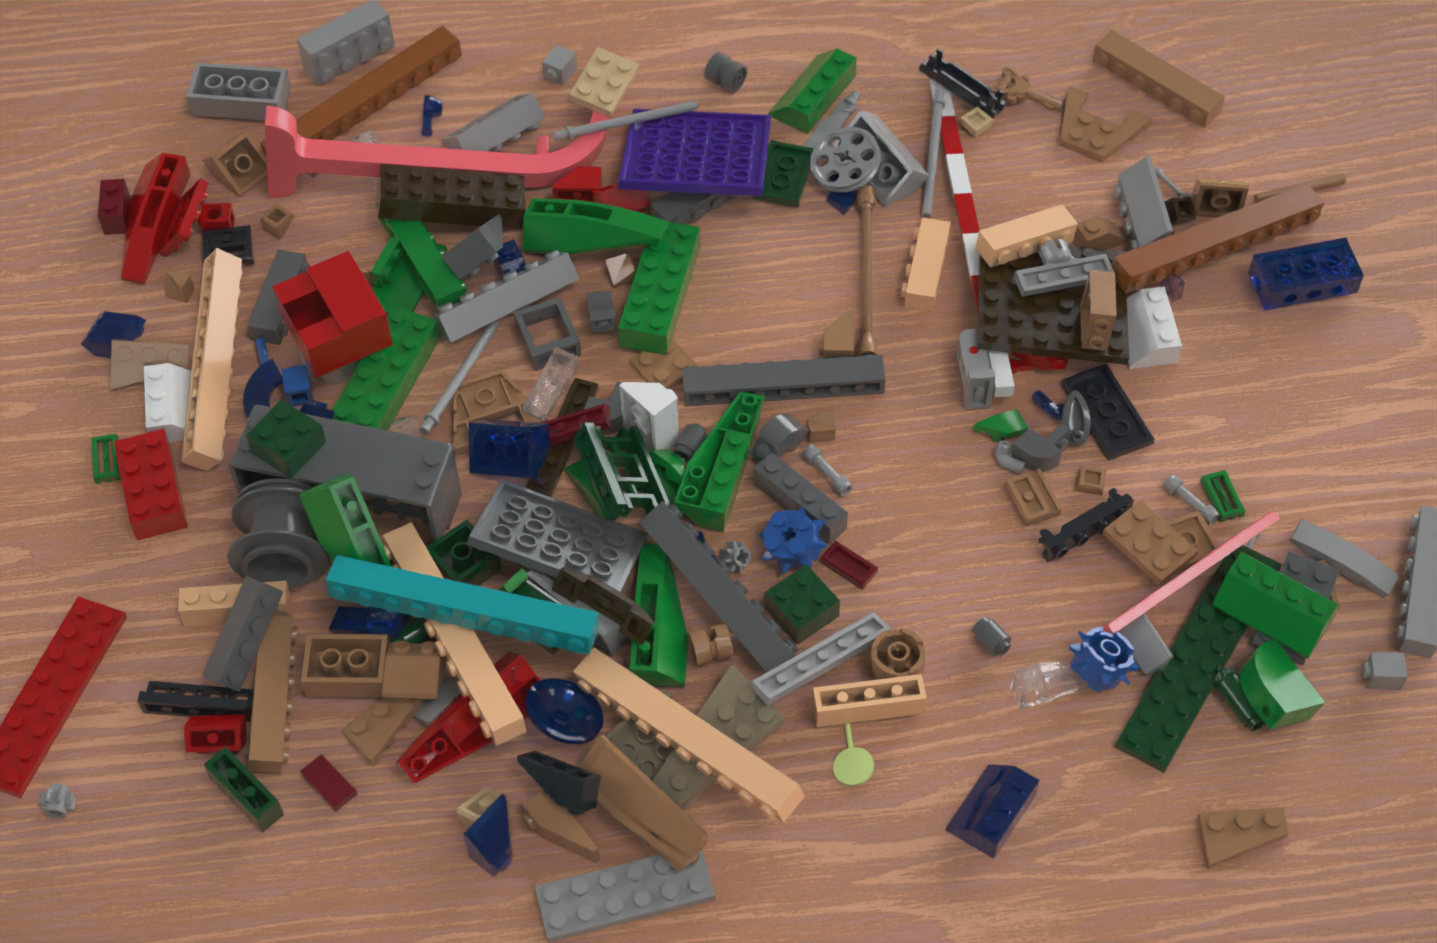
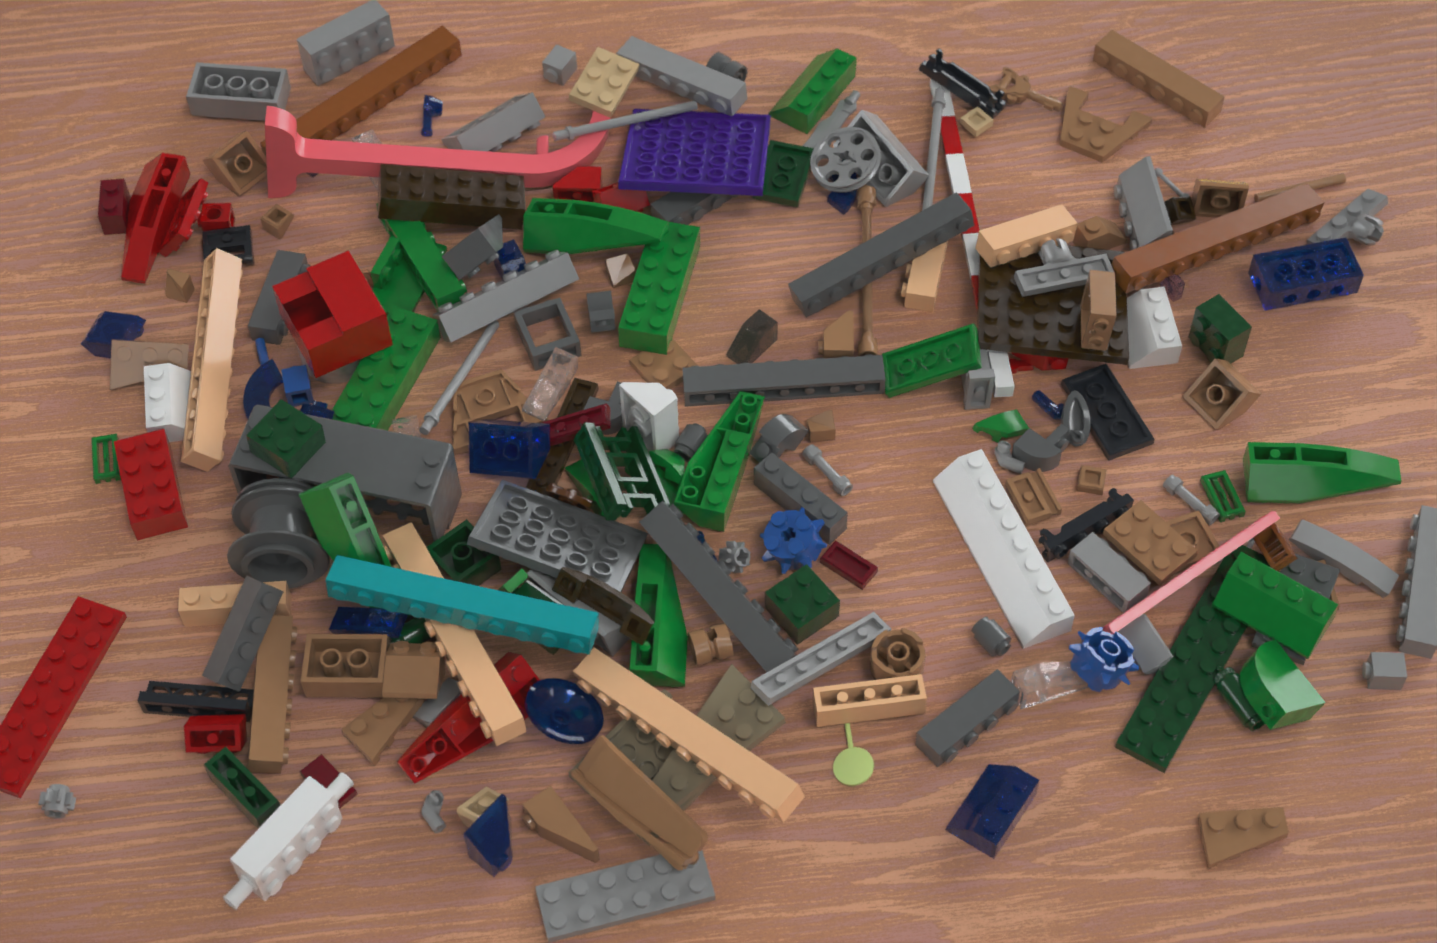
(287, 839): none -> white brick
(431, 810): none -> light grey arm
(563, 782): black slope -> none
(568, 496): none -> reddish brown wheel
(685, 76): none -> light grey brick
(753, 338): none -> clear smoke slope
(881, 254): none -> dark grey brick
(931, 360): none -> green tile
(968, 718): none -> dark grey brick
(1004, 550): none -> white slope
(1108, 572): none -> light grey brick
(1219, 330): none -> dark green brick
(1221, 394): none -> medium nougat slope
(1268, 537): none -> dark orange slope
(1312, 472): none -> green wedge
(1355, 221): none -> light grey plate

